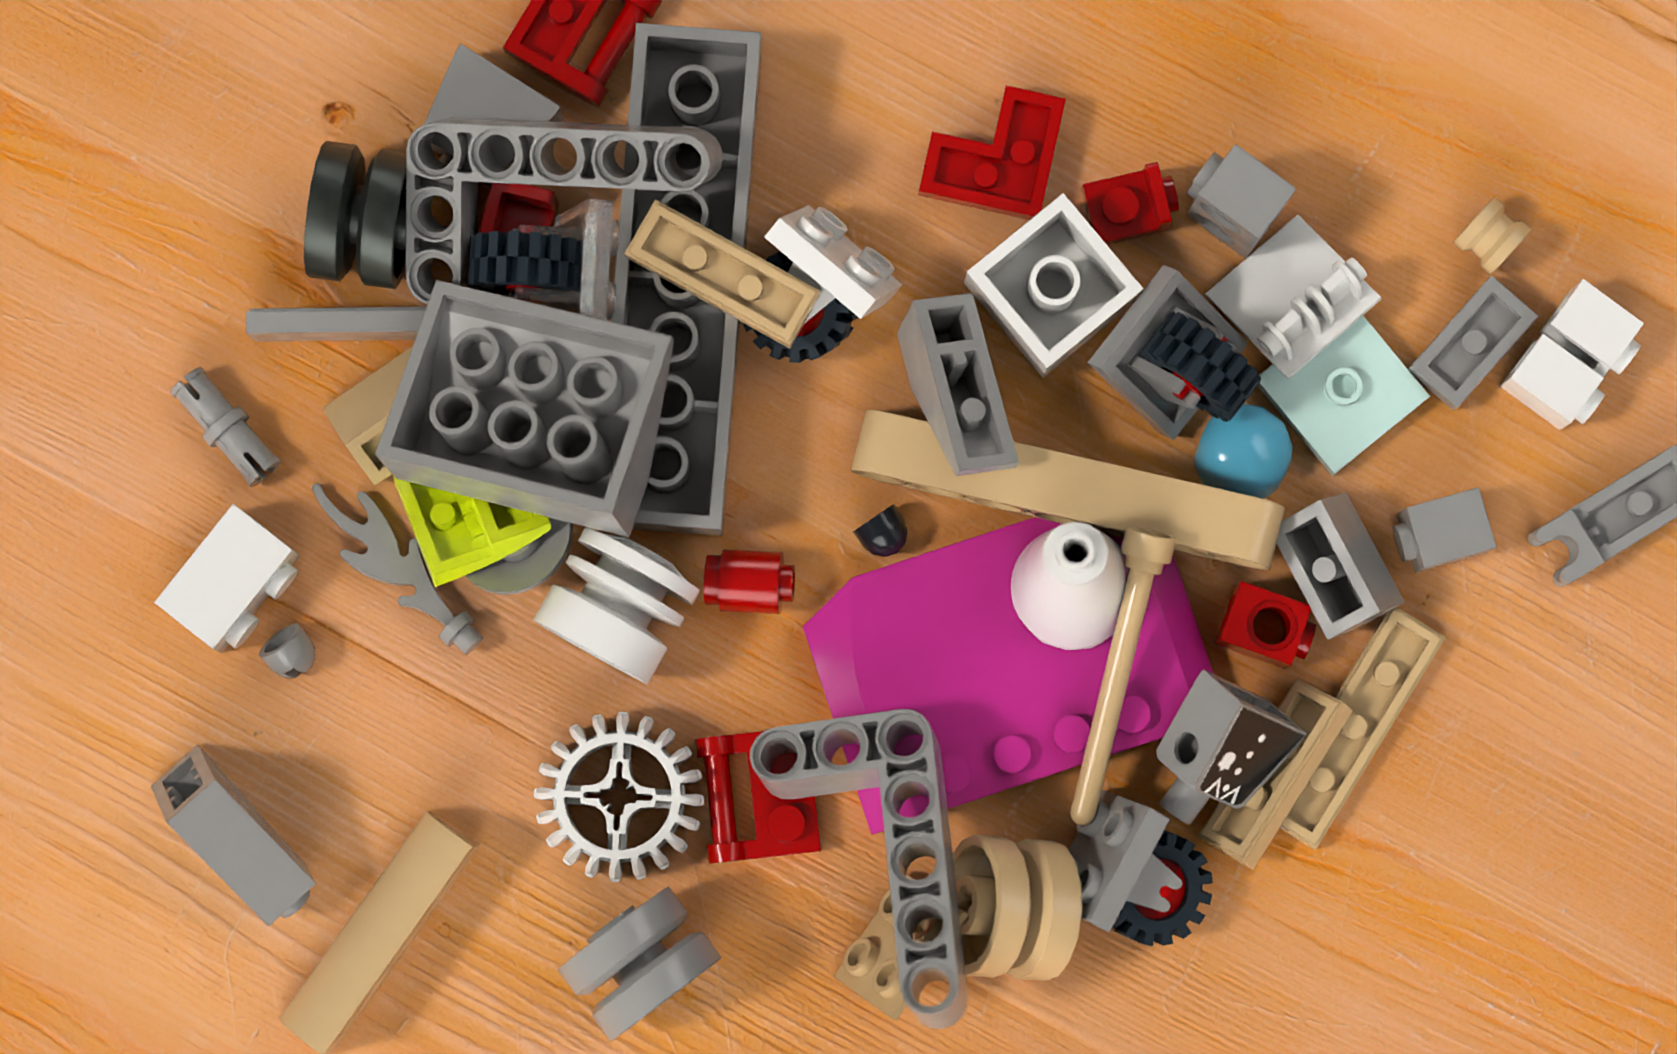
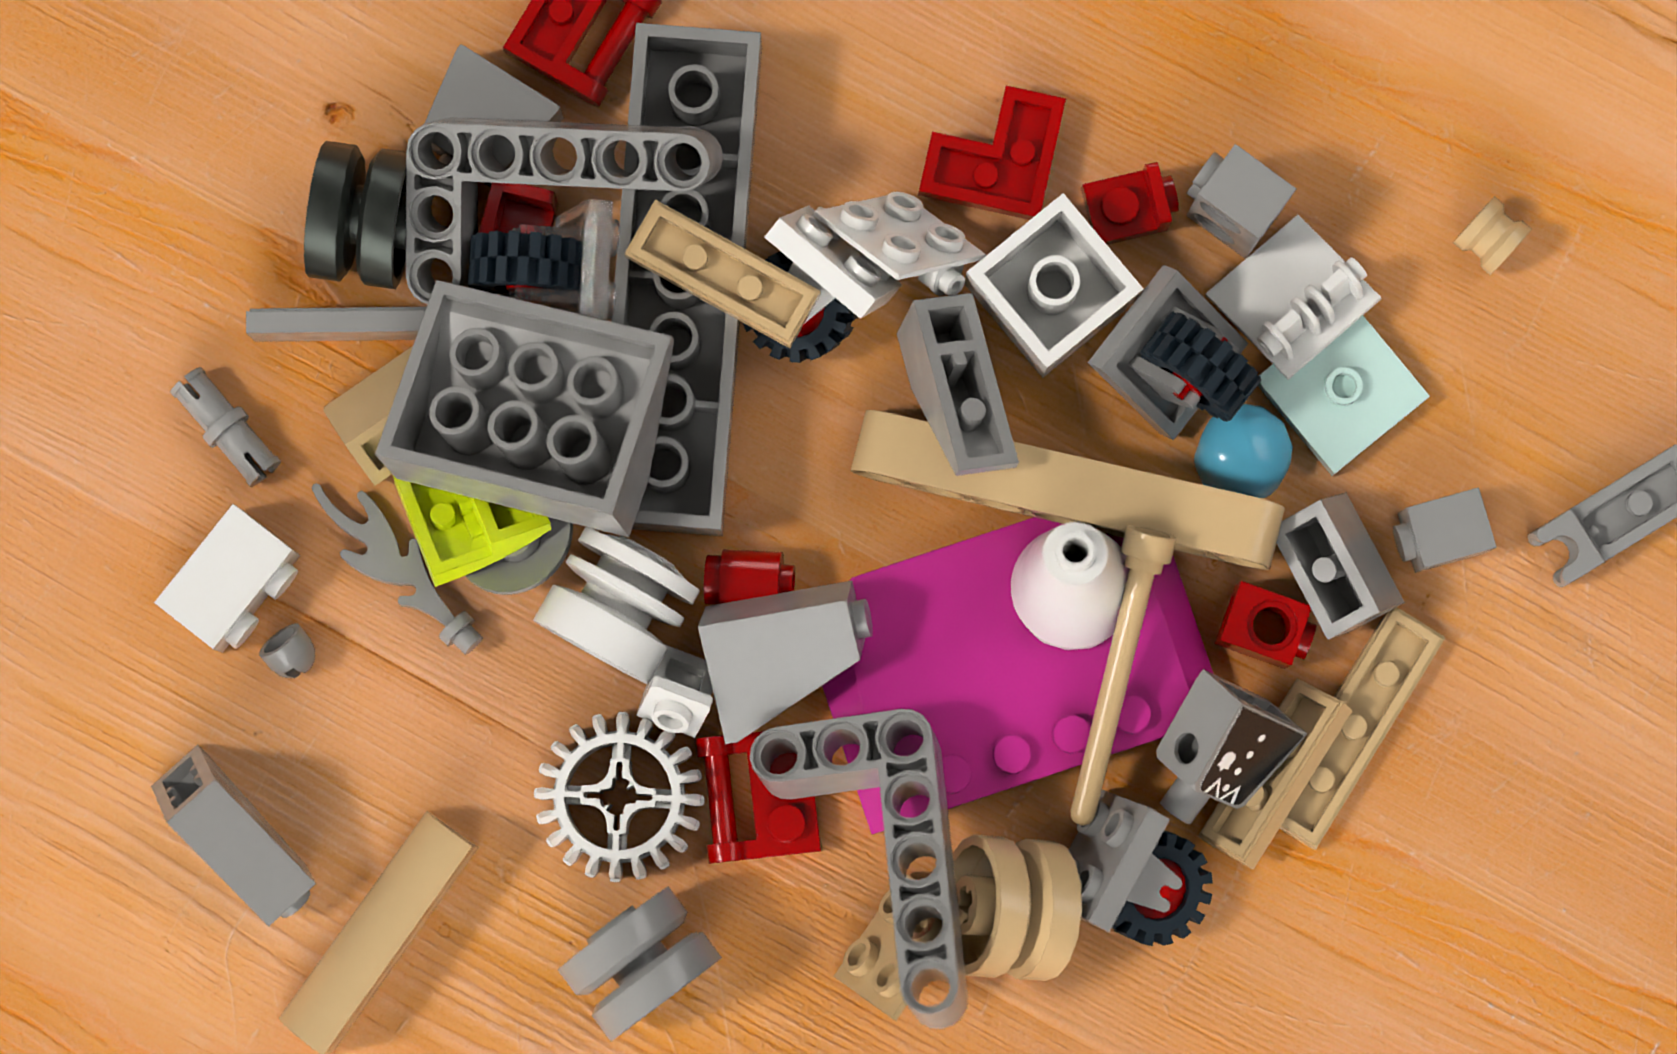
(678, 693): none -> white bracket
(779, 650): none -> light grey slope
(884, 533): black hinge -> none
(904, 240): none -> white hinge
(1472, 343): light grey plate -> none
(1572, 356): white piece -> none

